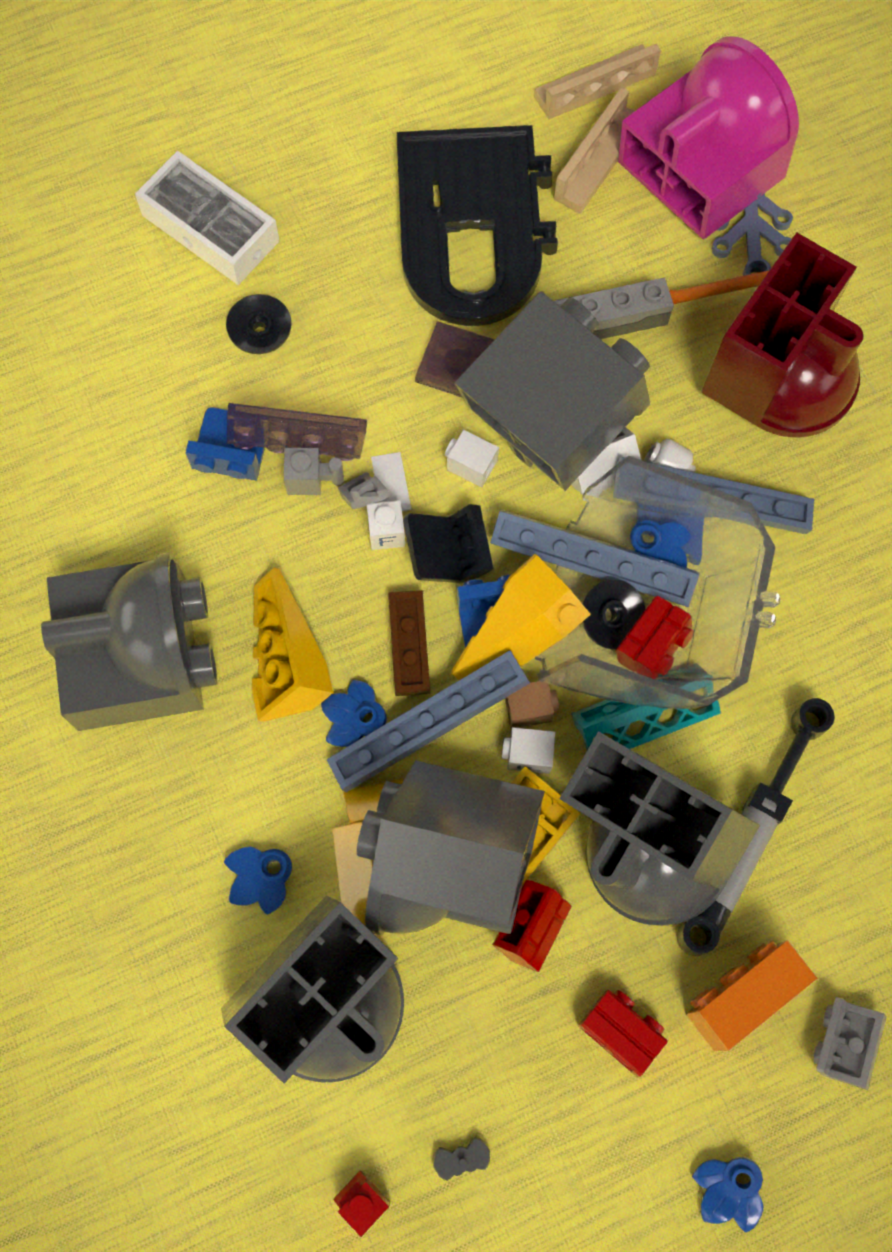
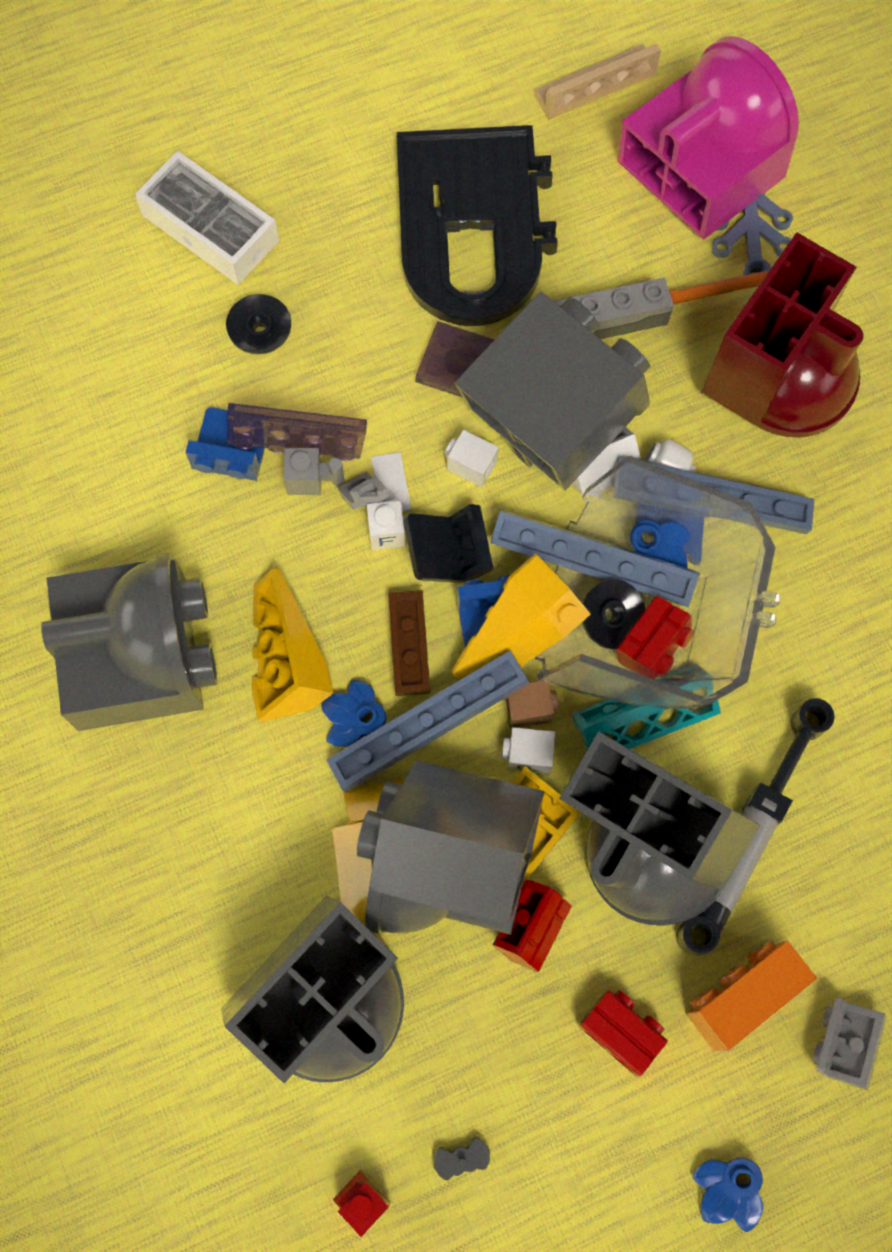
(254, 880): blue plate -> none
(593, 157): tan fence -> none

